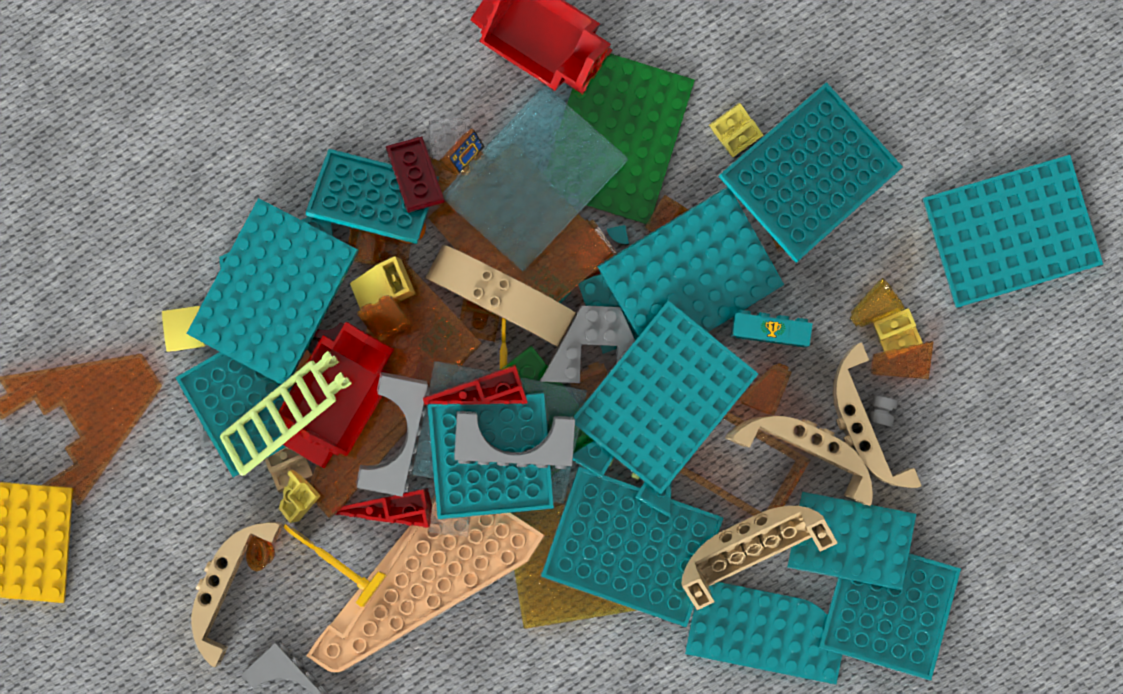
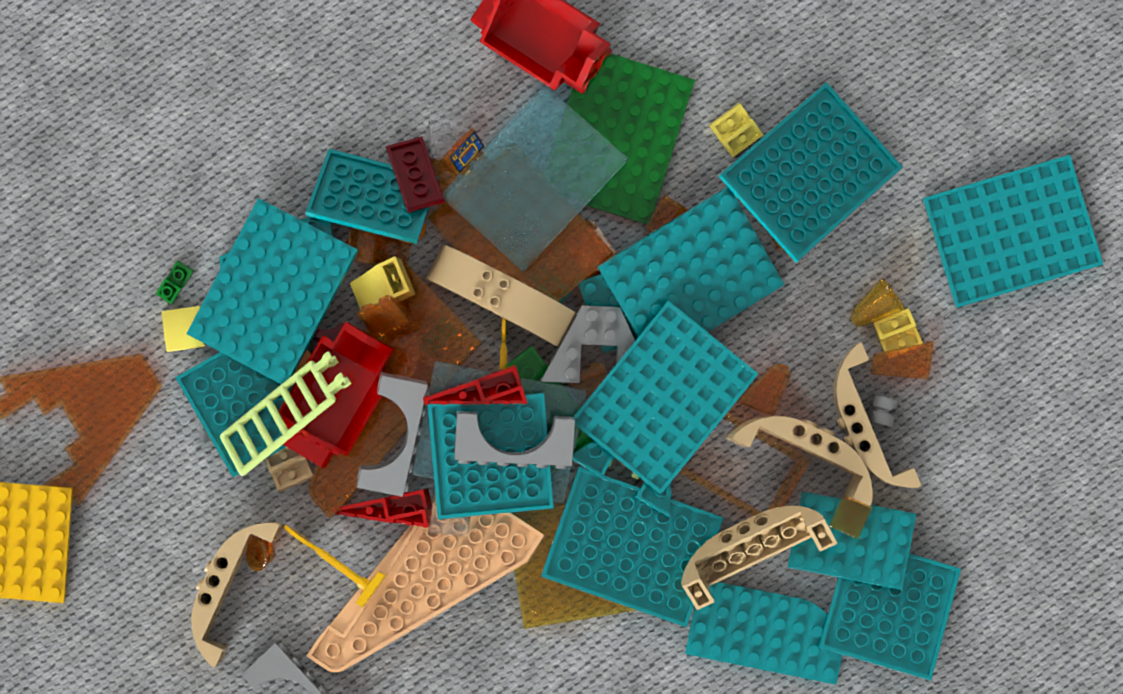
(174, 282): none -> green slope
(297, 497): light yellow slope -> none
(479, 320): clear orange slope -> none
(618, 234): teal tile -> none
(771, 330): teal brick -> none
(850, 517): none -> clear orange piece

